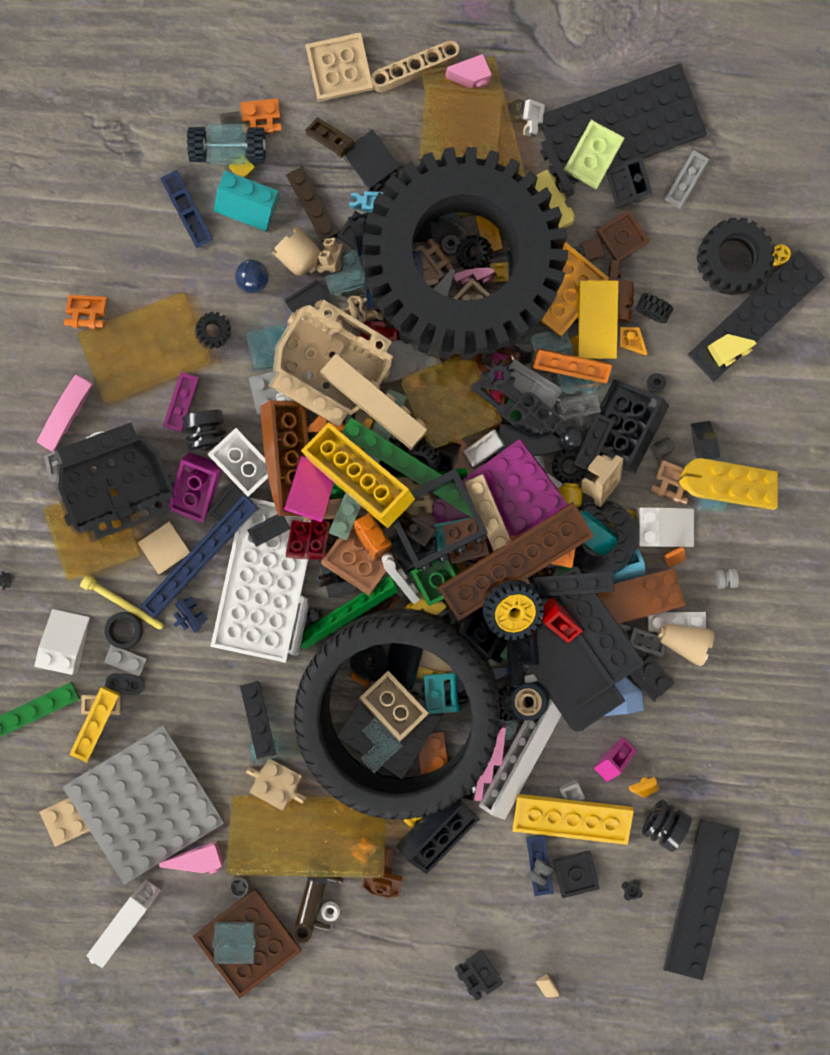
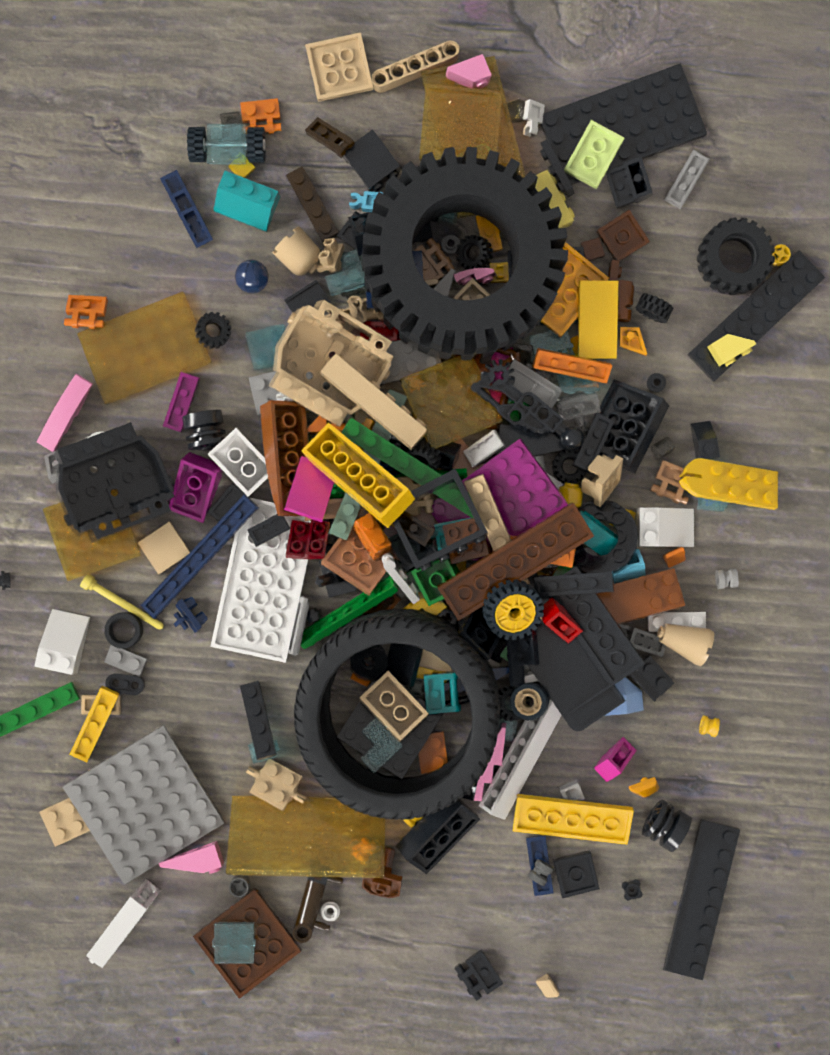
(709, 726): none -> yellow wheel

